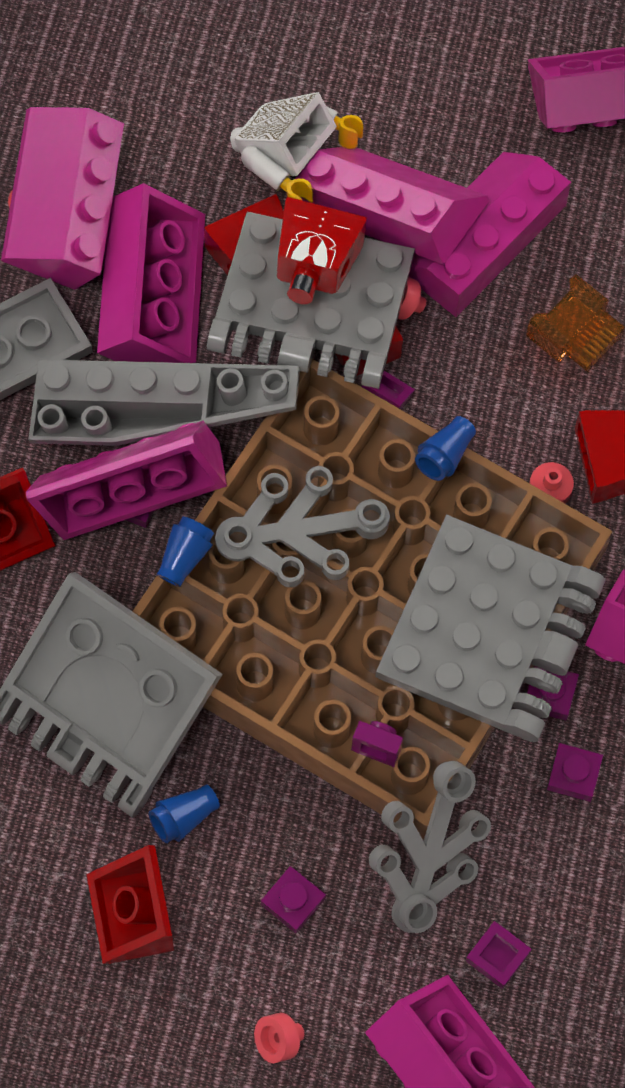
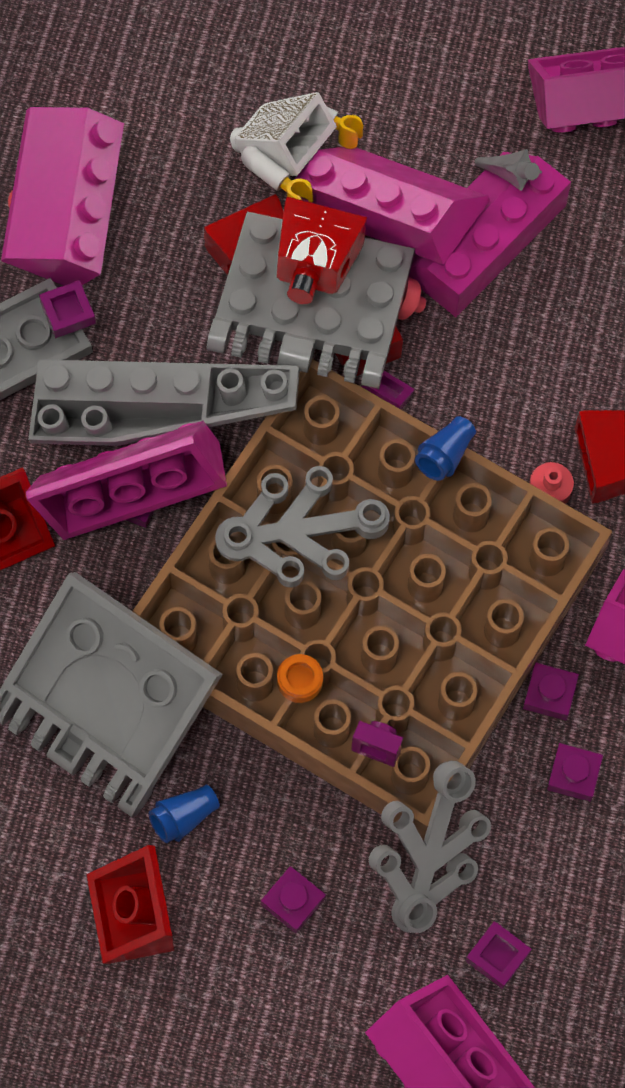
(67, 309): none -> magenta plate
(151, 279): dark pink slope -> none
(185, 549): blue cone -> none
(278, 1037): coral tile -> none
(300, 678): none -> orange tile
(482, 624): light grey hinge -> none
(512, 167): none -> light grey piece
(576, 326): clear orange piece -> none

